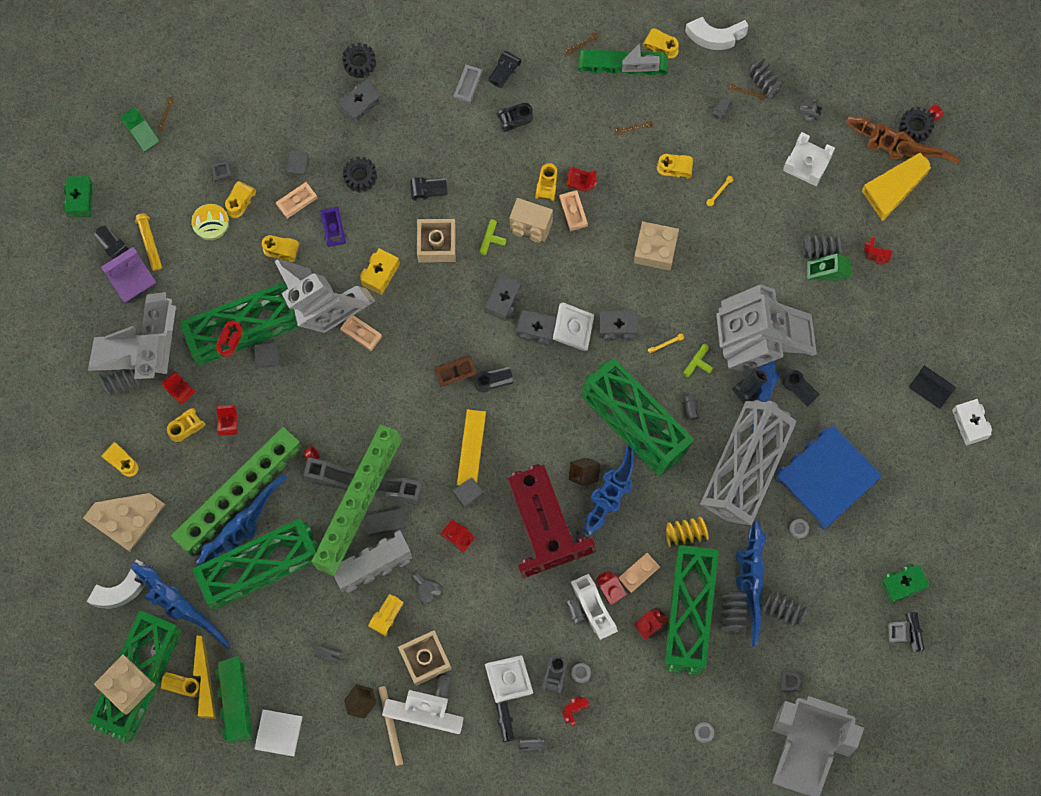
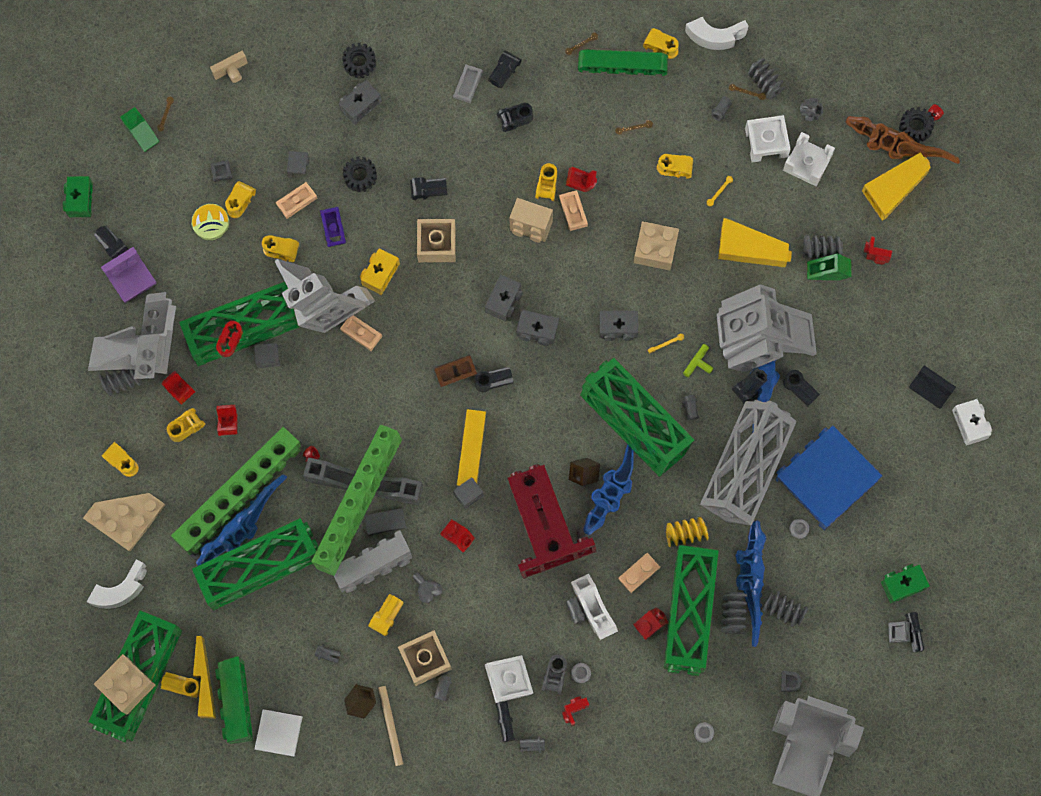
(142, 221): yellow axle -> none
(174, 604): blue animal -> none
(230, 67): none -> tan tile
(424, 711): white bracket -> none
(489, 237): lime piece -> none
(573, 327): white tile -> none
(610, 587): red bracket -> none
(636, 63): light grey slope -> none
(751, 246): none -> yellow slope
(768, 137): none -> white panel

